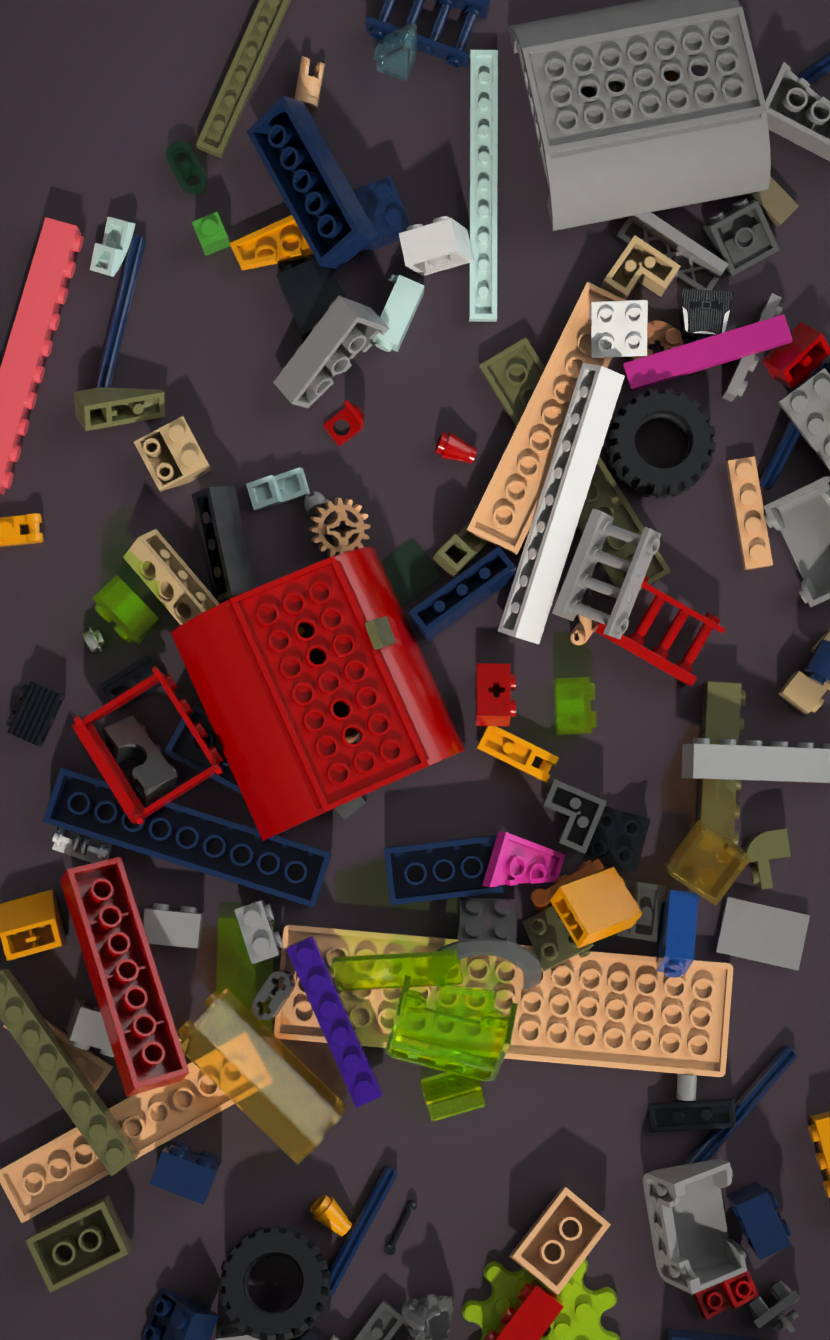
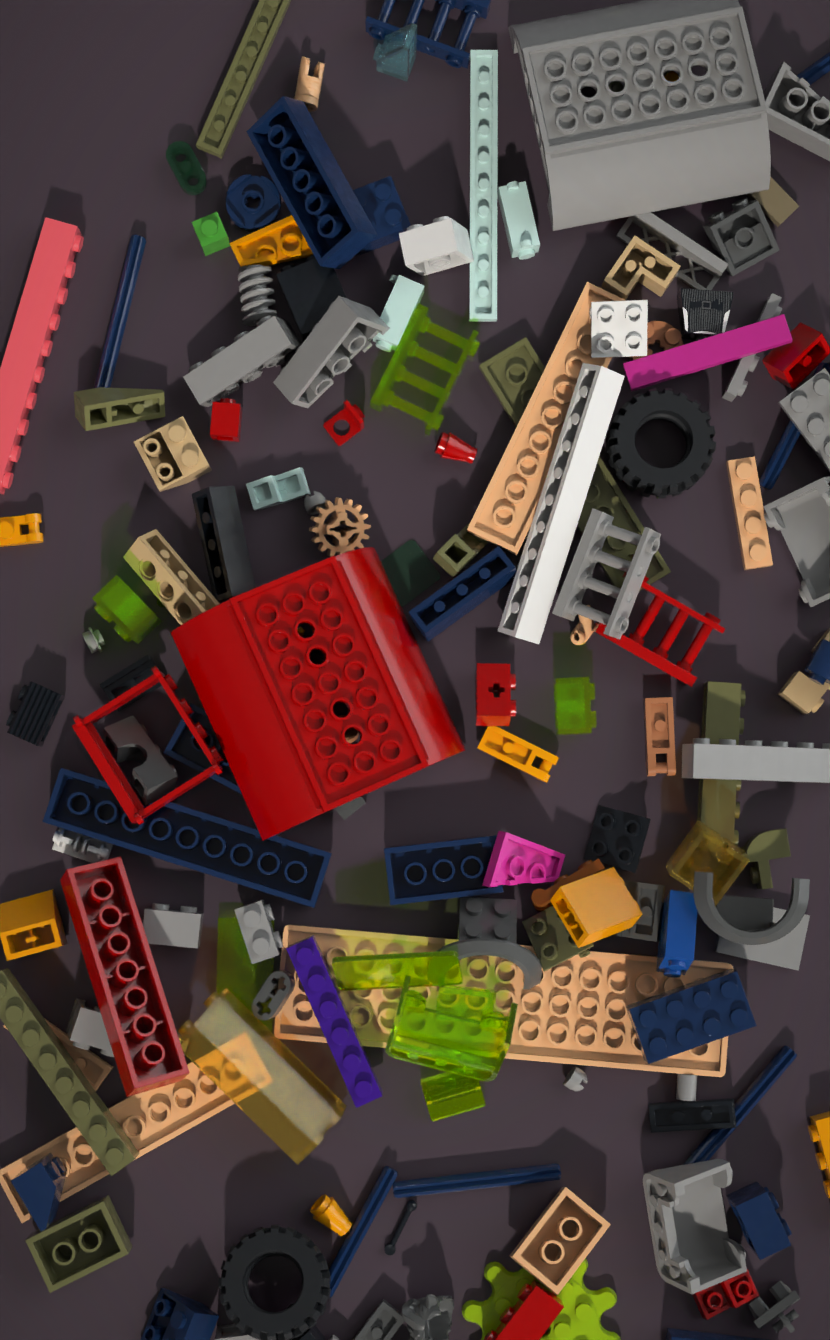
(41, 1188): none -> dark blue slope
(111, 253): light aqua slope -> none
(186, 1172): dark blue brick -> none
(226, 420): none -> red brick
(242, 360): none -> light grey wedge
(254, 187): none -> dark blue plate
(255, 293): none -> light grey piece
(380, 633): olive tile -> none
(409, 347): none -> clear neon green fence
(476, 1180): none -> dark blue axle
(518, 220): none -> light aqua brick
(574, 1079): none -> light grey hinge
(582, 814): dark grey brick -> none
(659, 735): none -> nougat plate
(690, 1015): none -> dark blue brick
(748, 918): none -> dark grey piece

